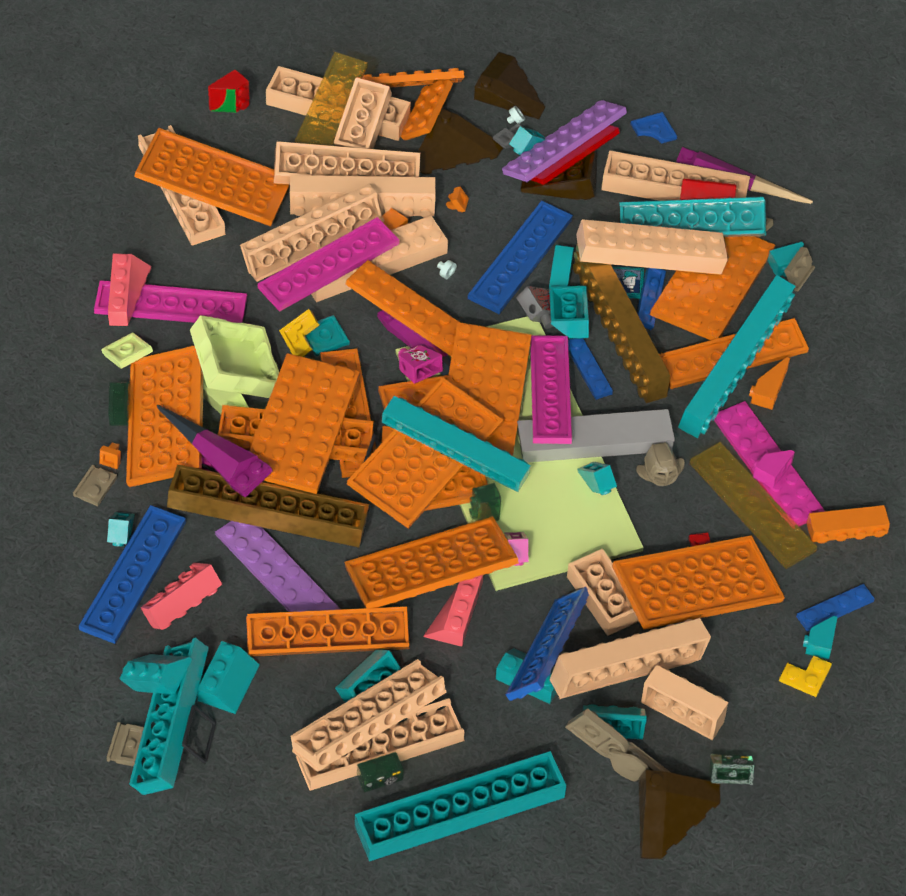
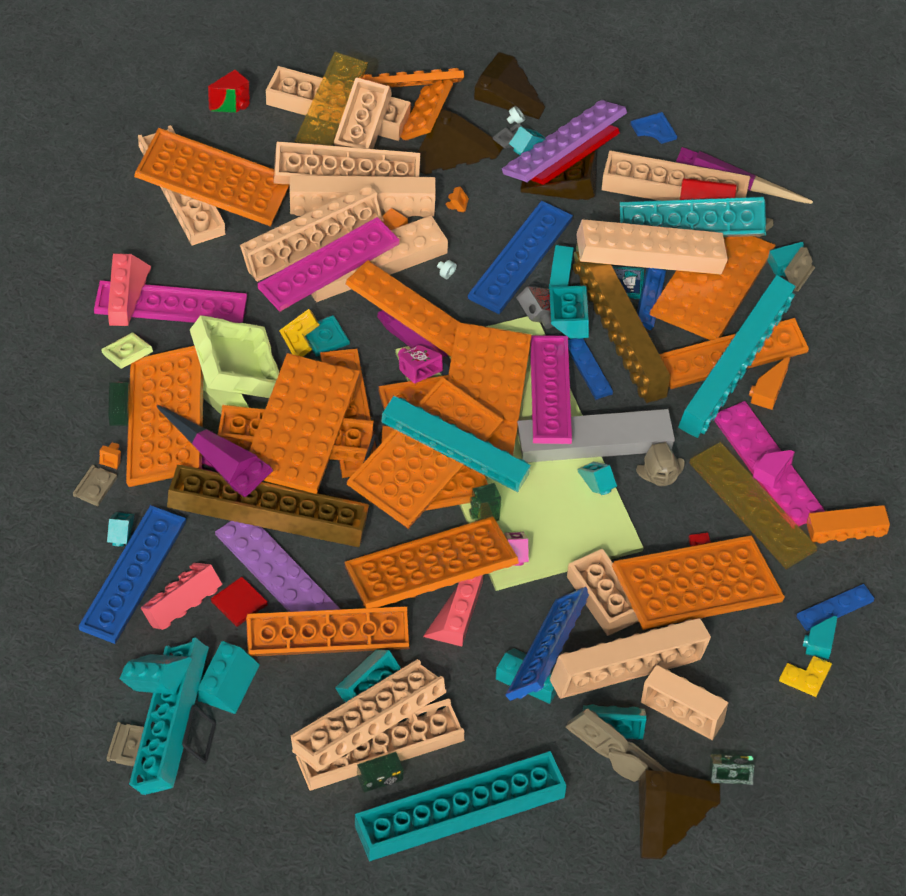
(238, 601): none -> red tile

